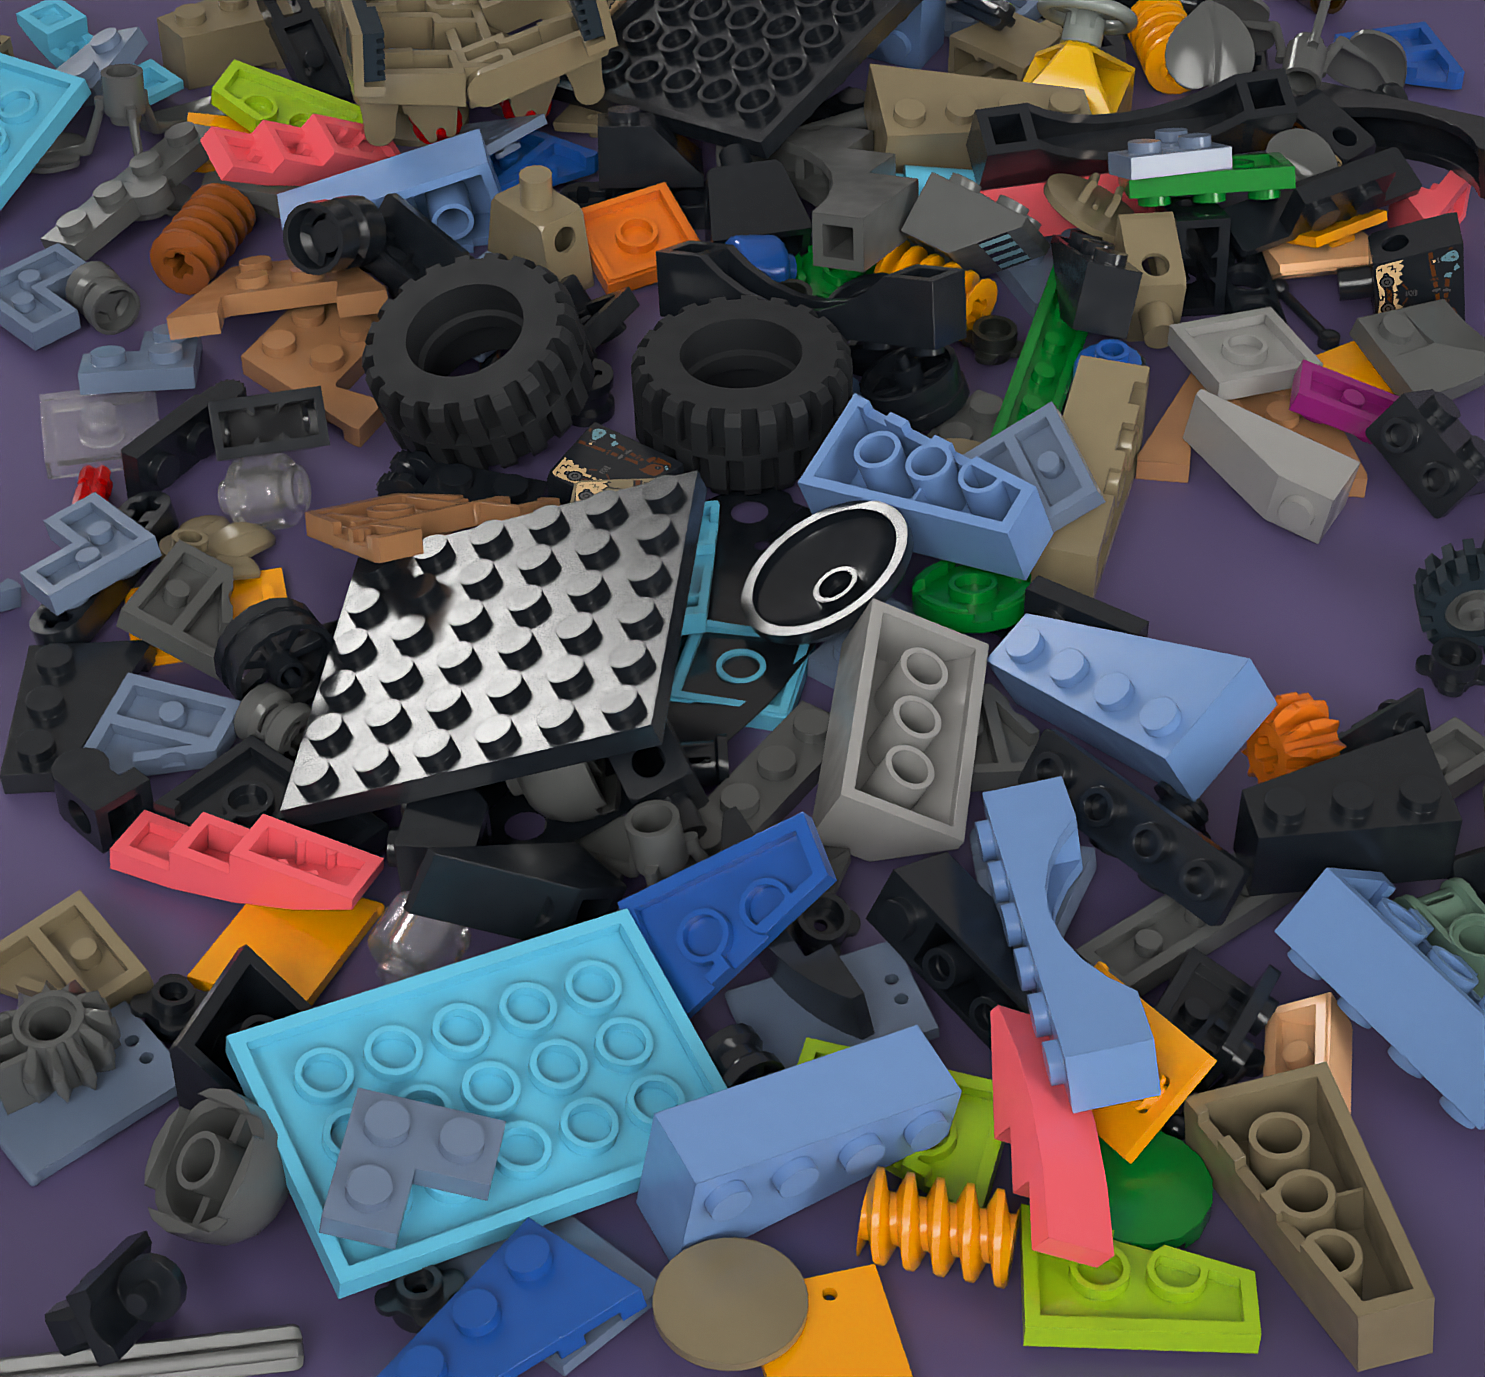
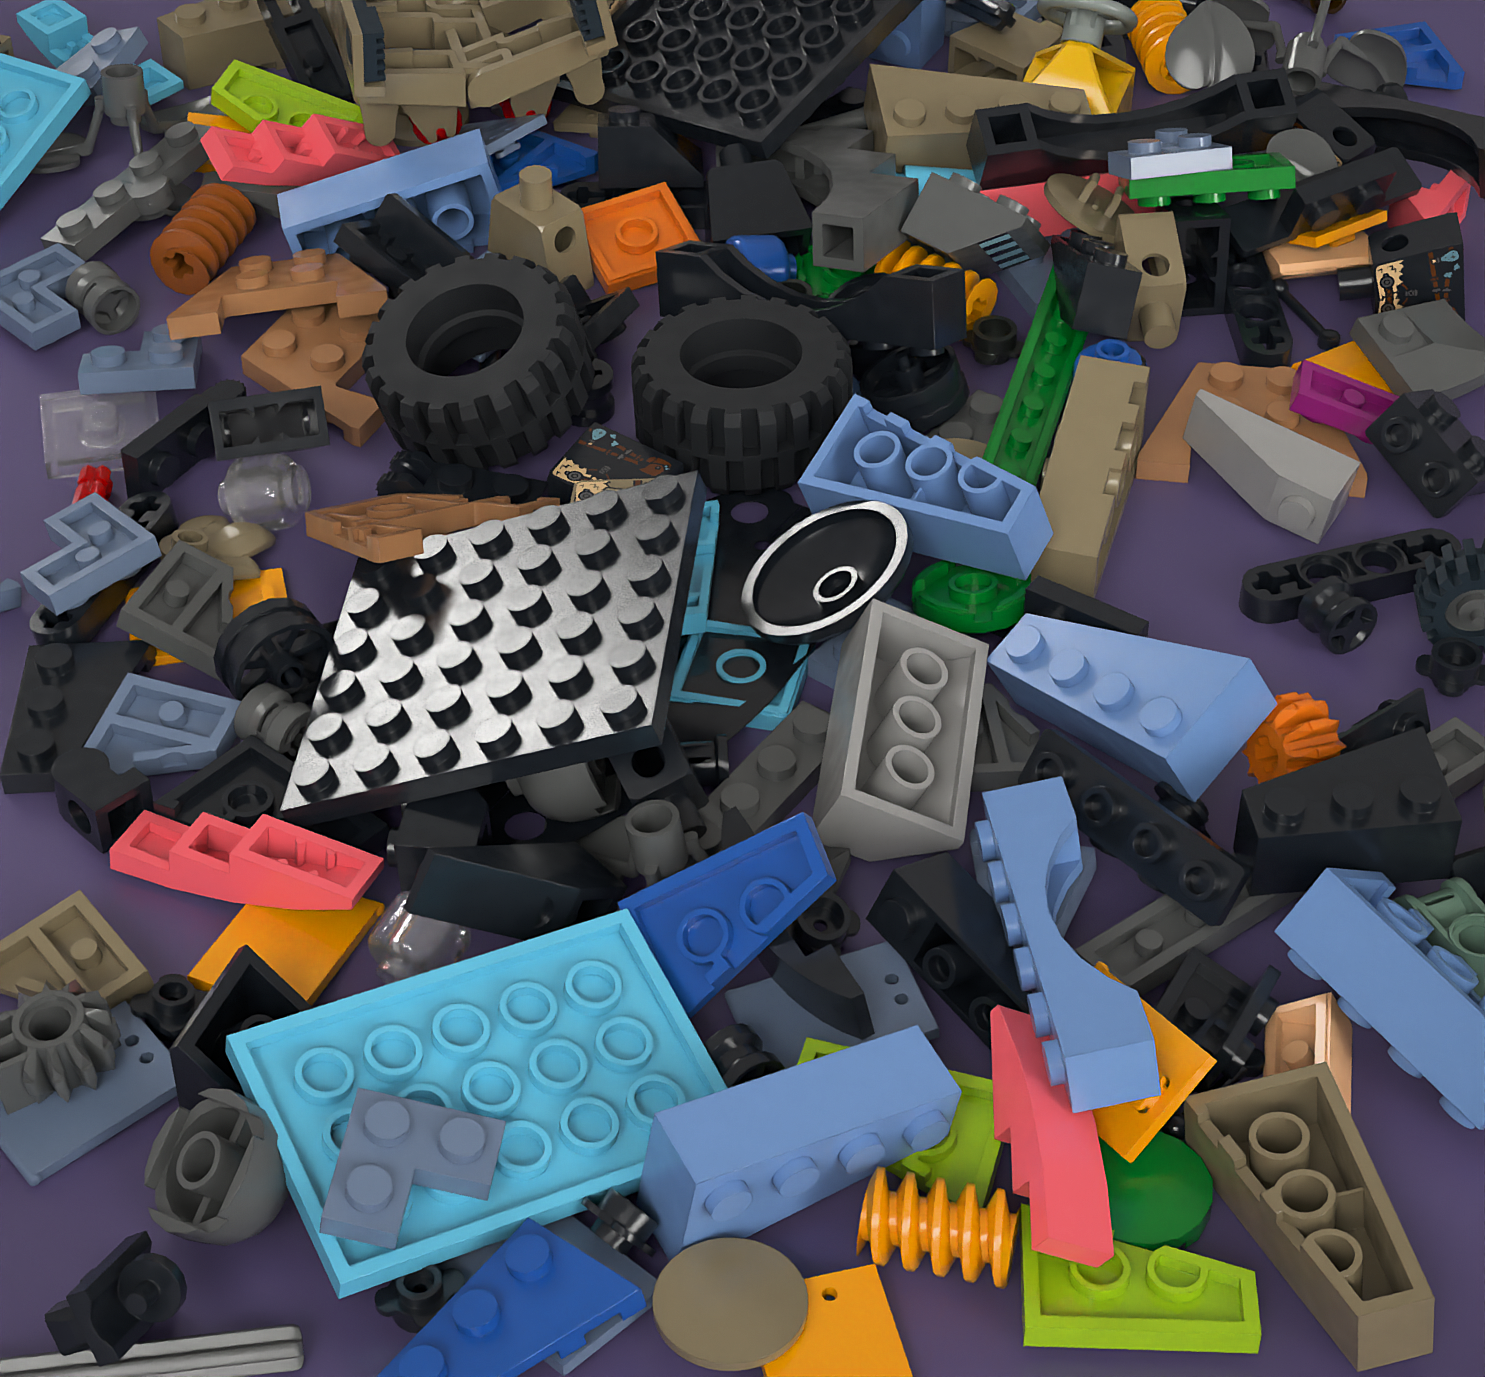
(334, 234): black wheel -> none
(621, 1223): none -> black plate
(1046, 456): sand blue wing -> none
(1240, 352): light grey tile -> none
(1275, 589): none -> black beam
(1337, 614): none -> black wheel

